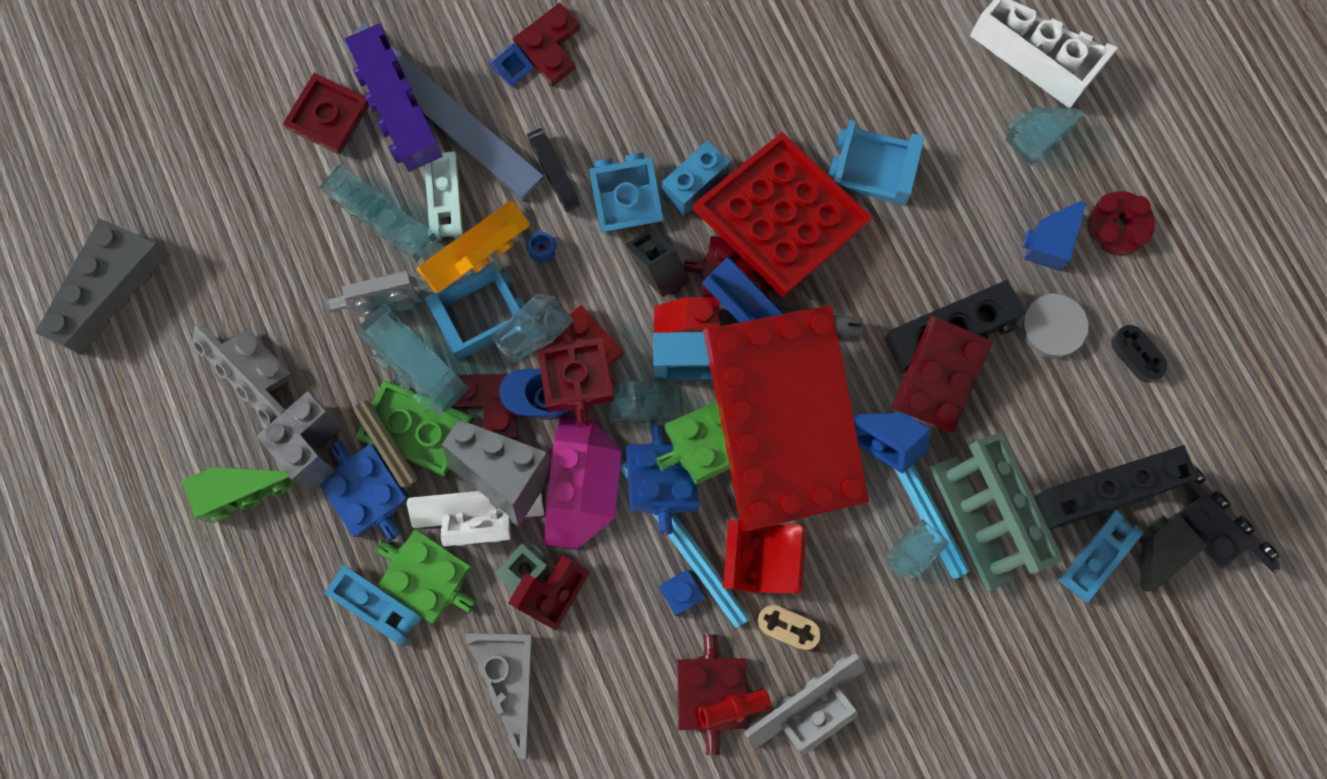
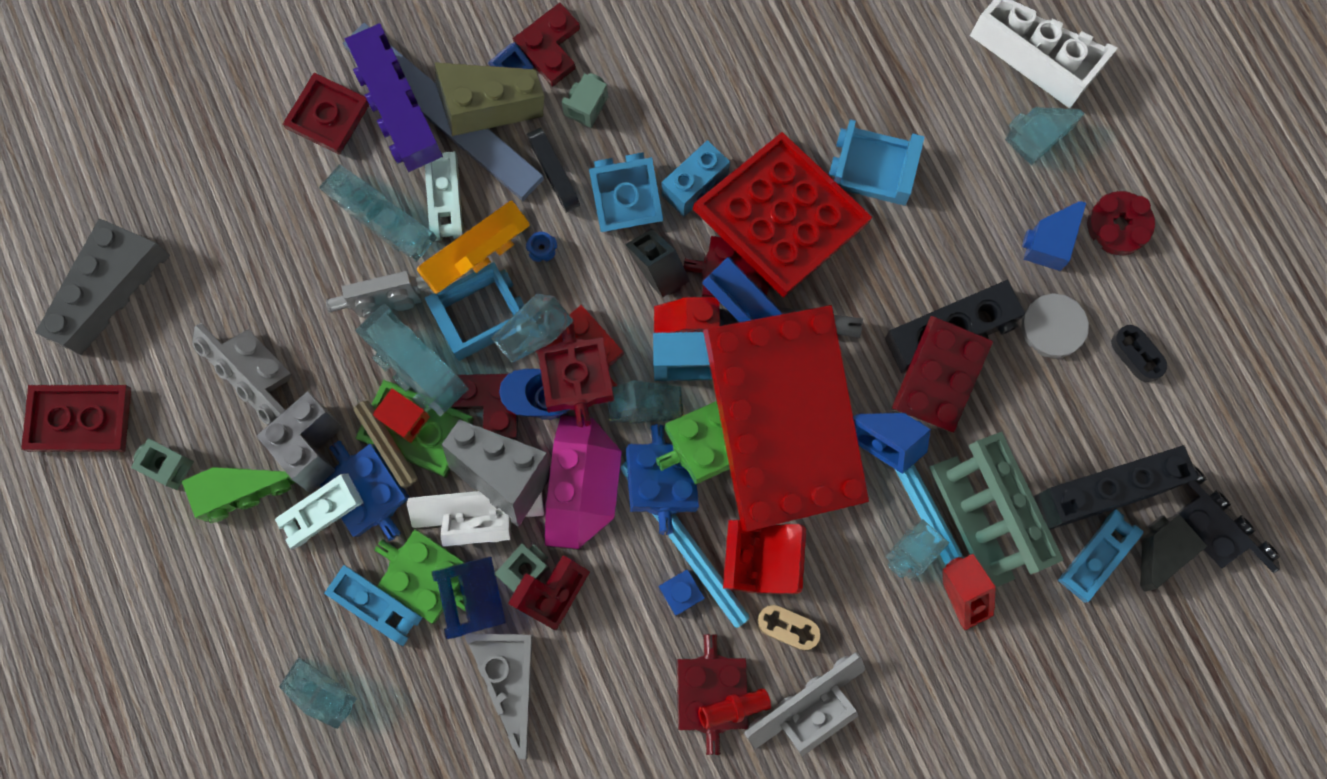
(76, 418): none -> dark red plate
(173, 470): none -> sand green brick
(317, 694): none -> clear light blue slope
(319, 510): none -> light aqua plate
(401, 415): none -> red panel
(479, 596): none -> clear blue plate
(487, 96): none -> olive wedge
(586, 99): none -> sand green brick
(969, 590): none -> red slope

